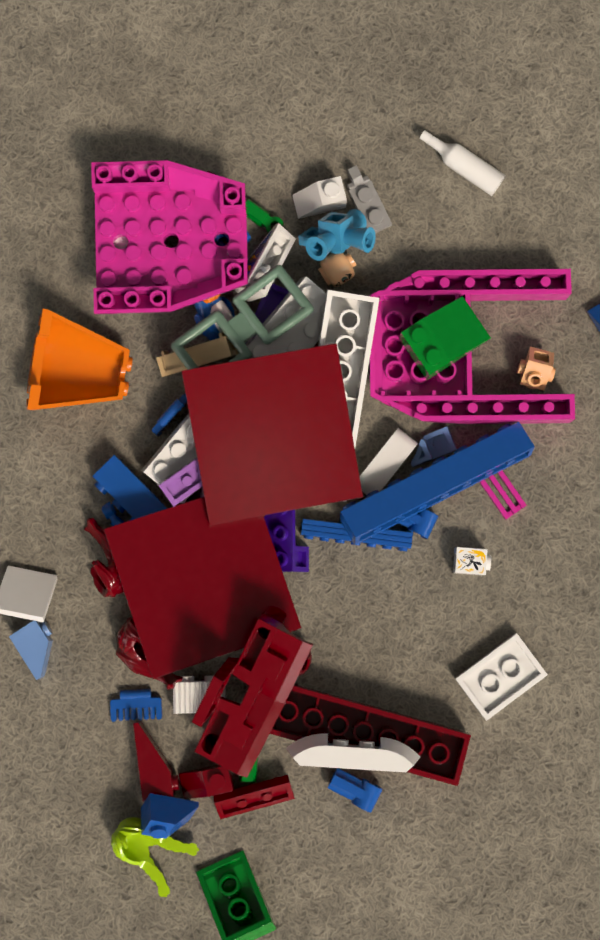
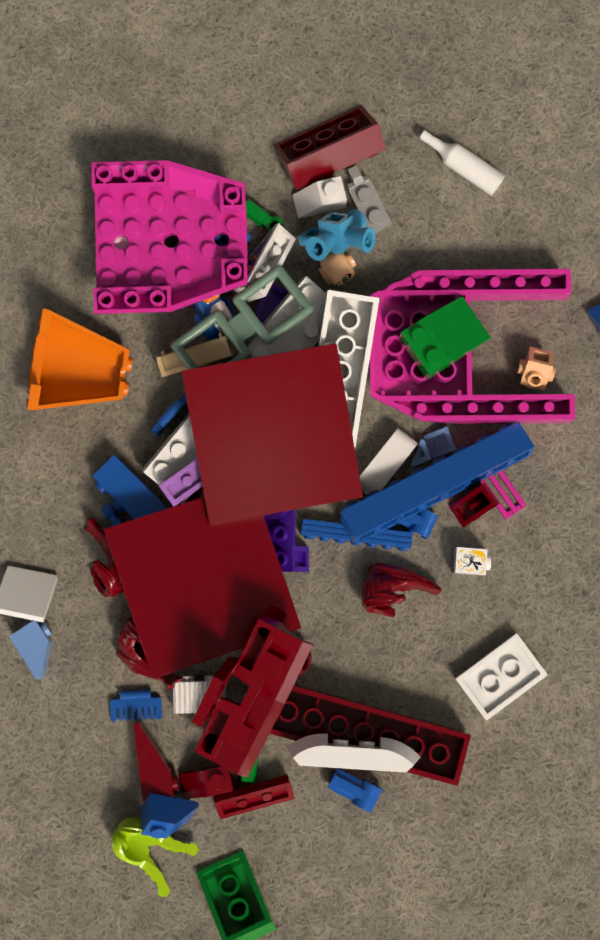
(330, 147): none -> dark red slope
(384, 580): none -> dark red hair
(474, 505): none -> dark red slope

